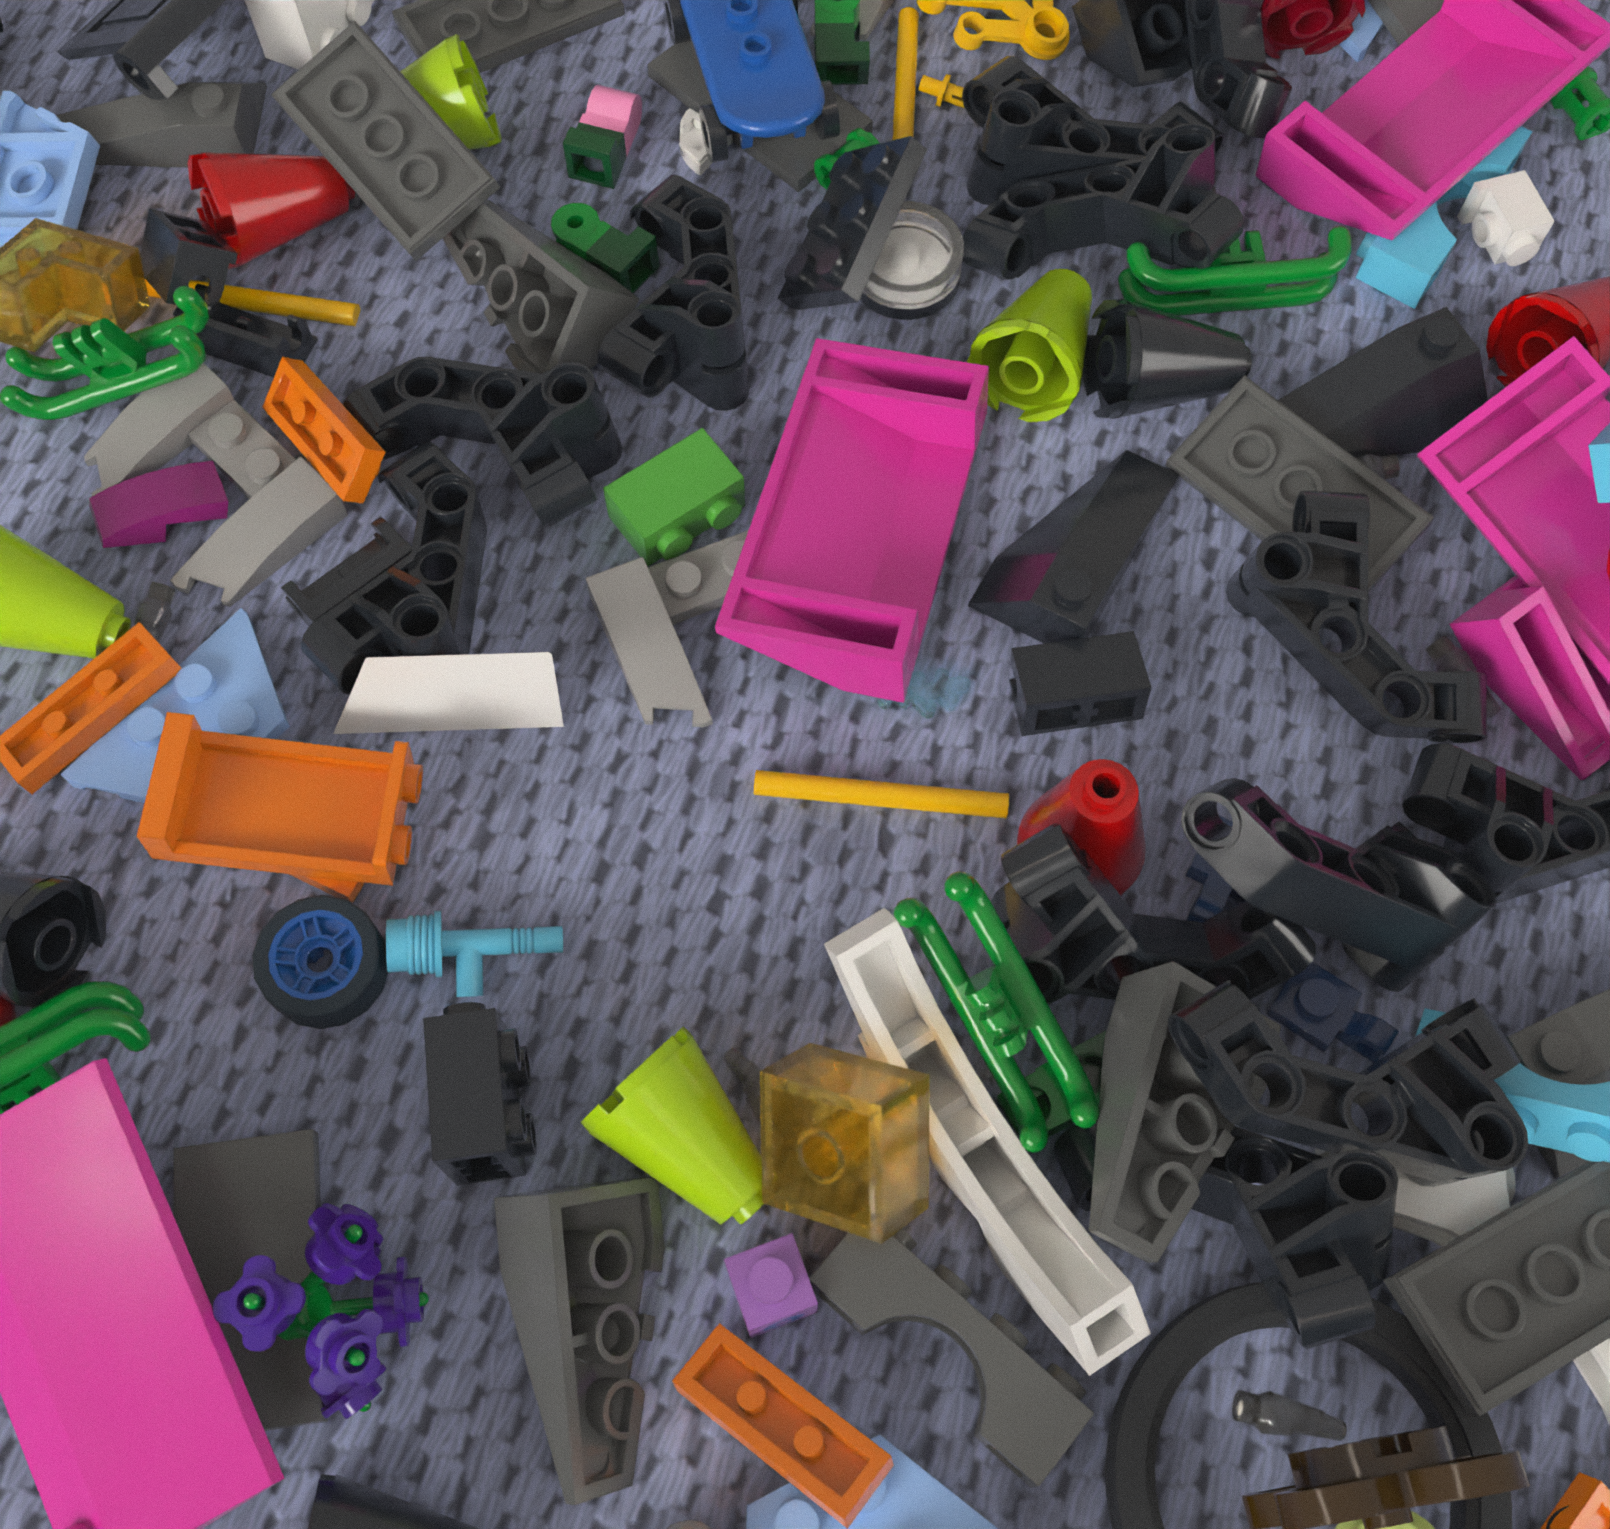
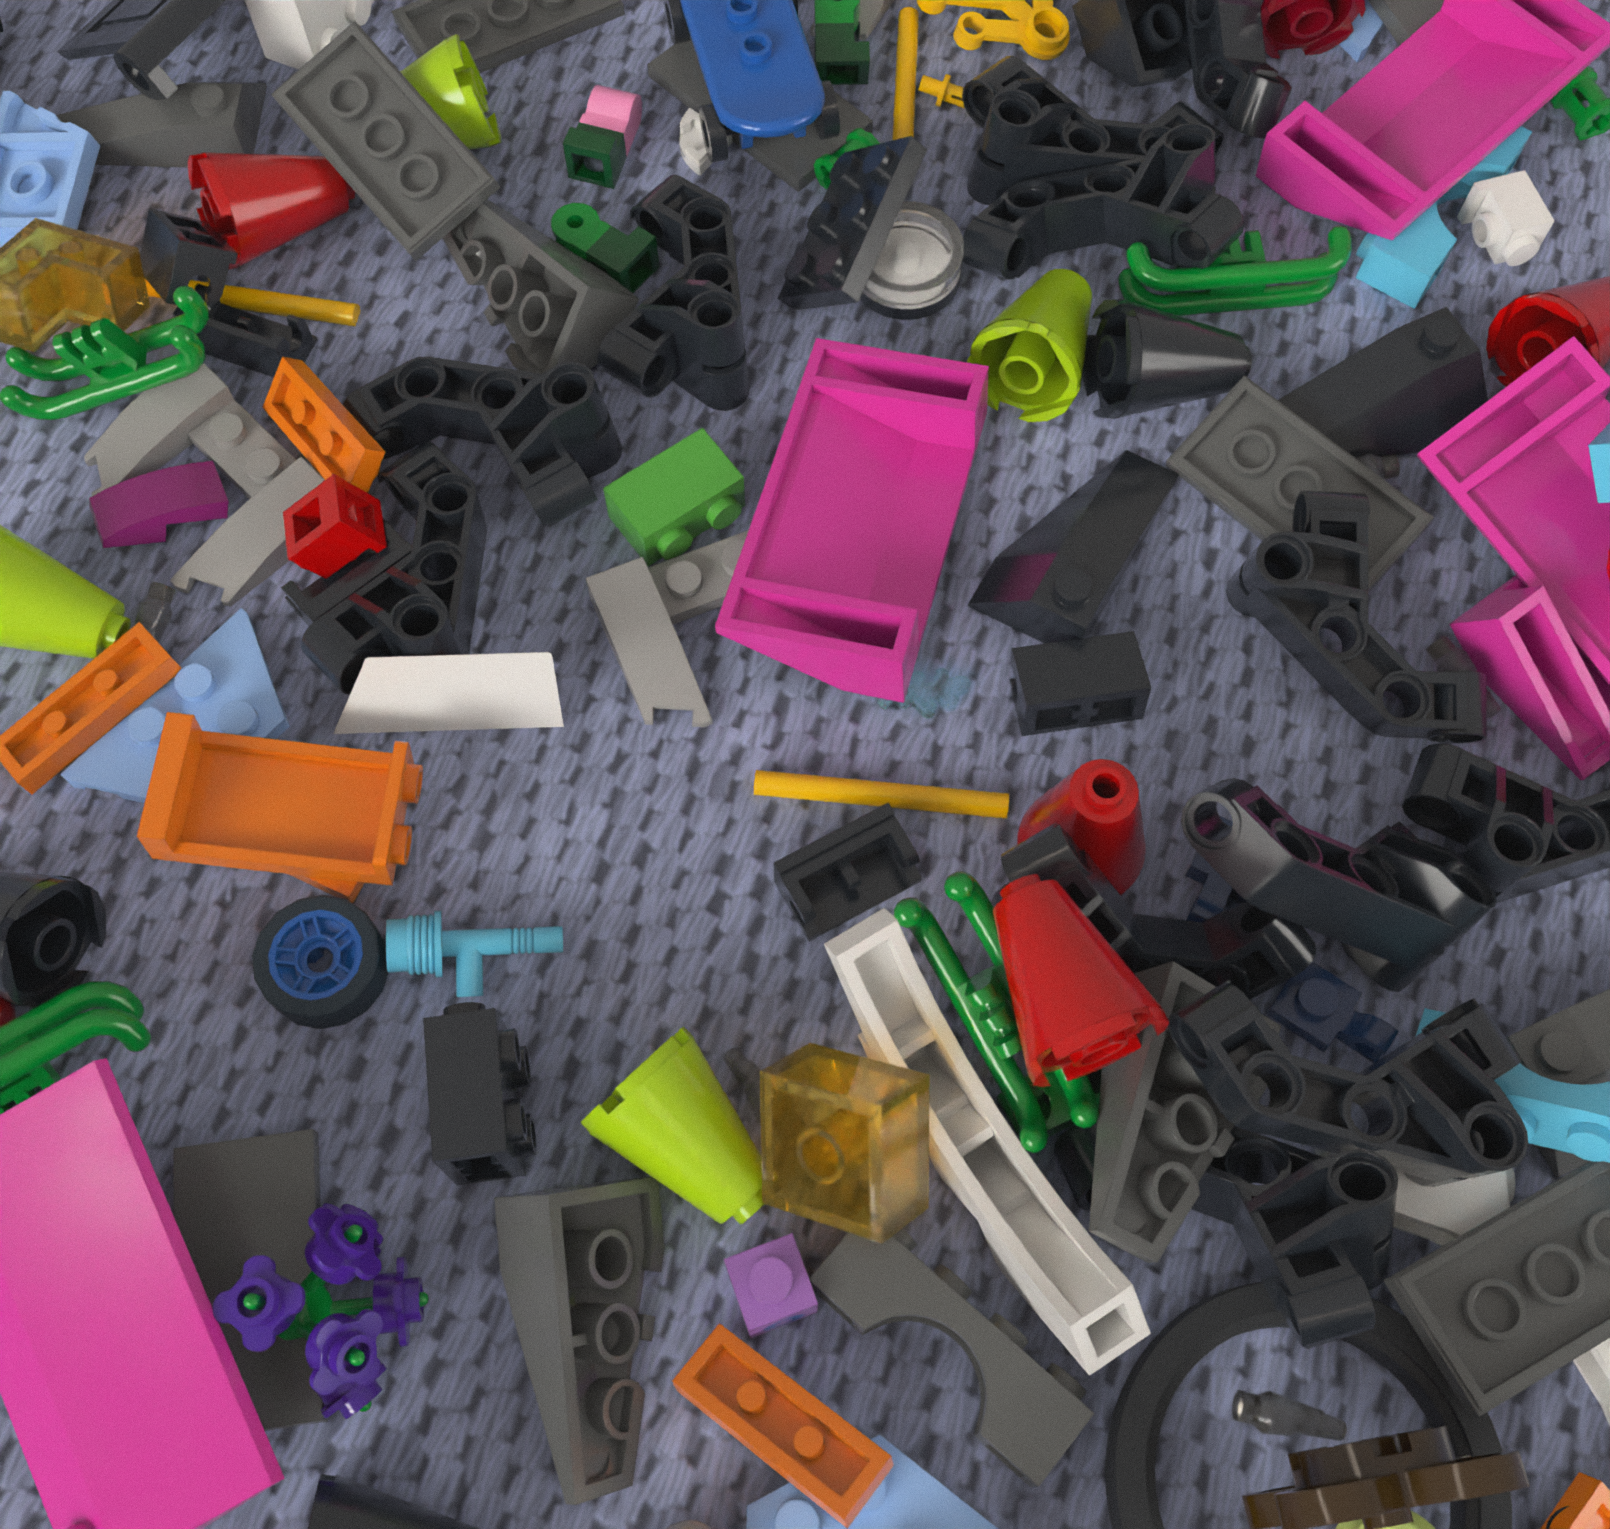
(333, 526): none -> red brick
(847, 872): none -> black hinge
(1067, 984): none -> red cone

